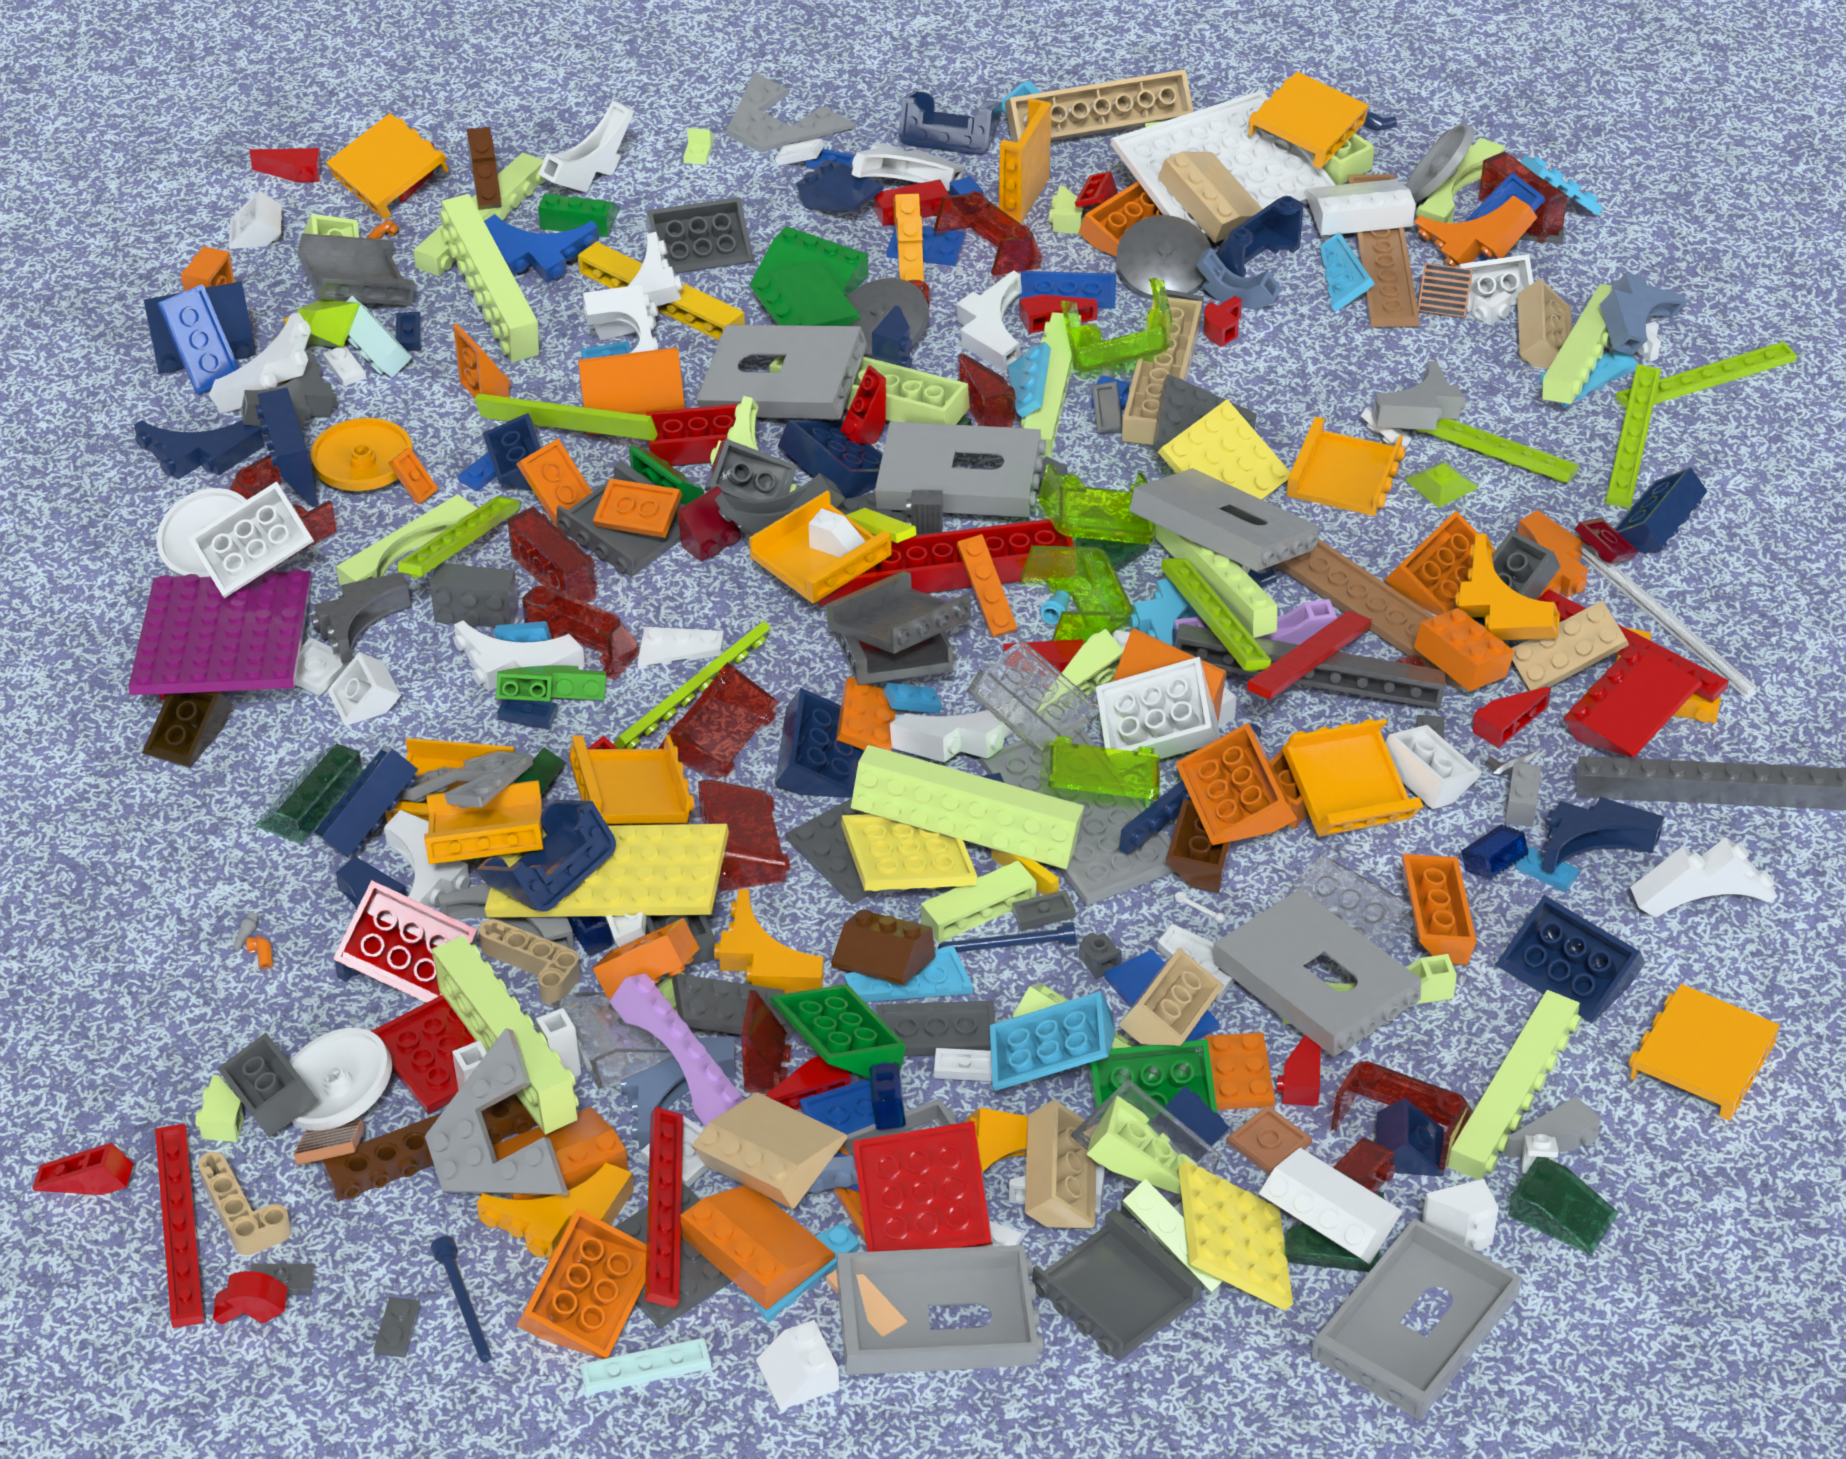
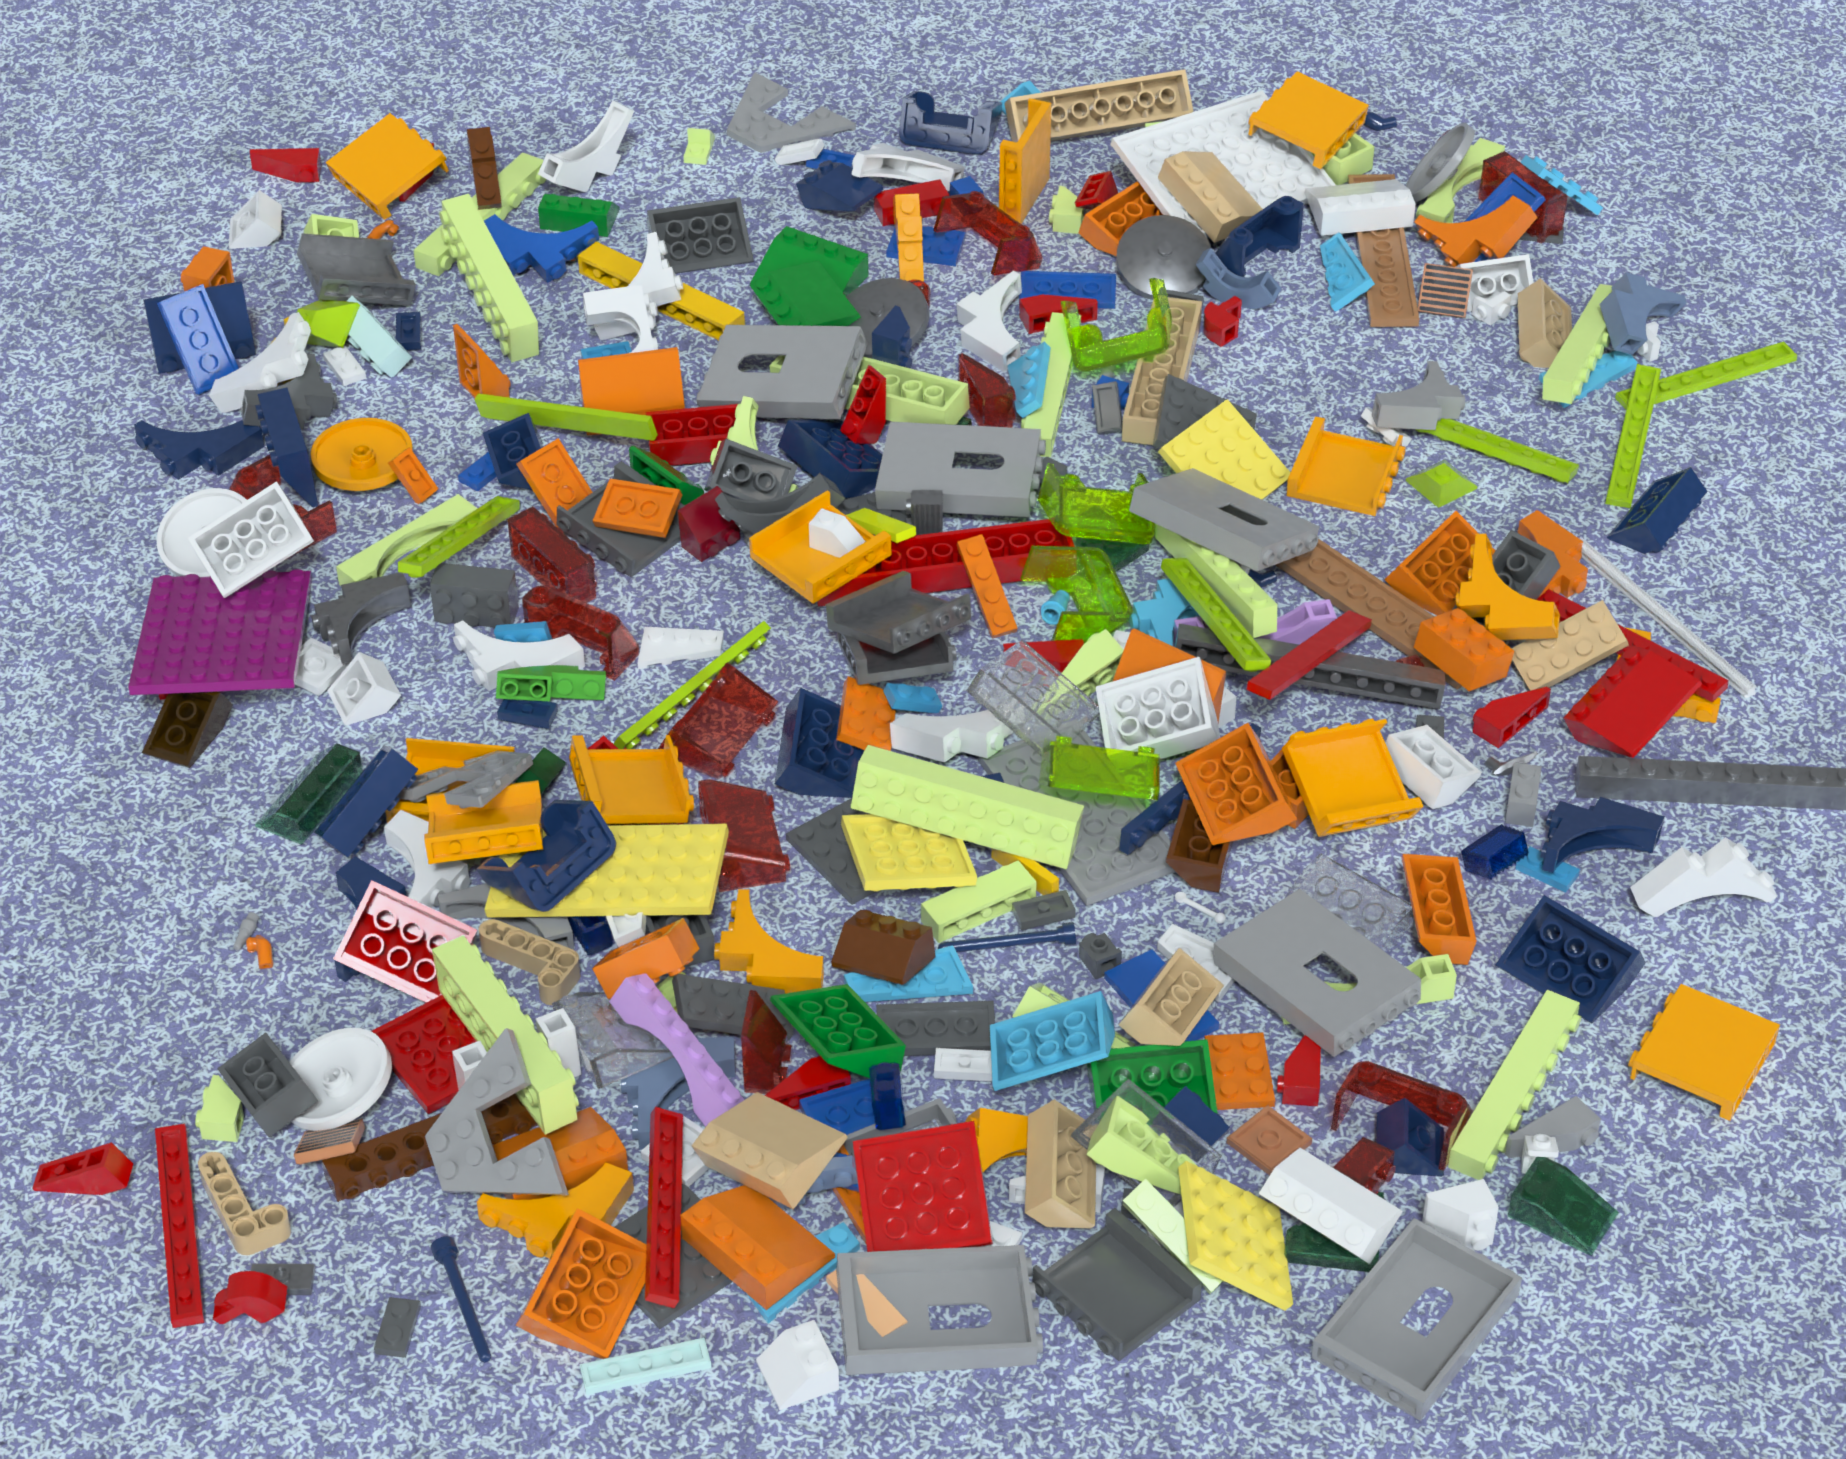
(1606, 540): dark red plate -> none

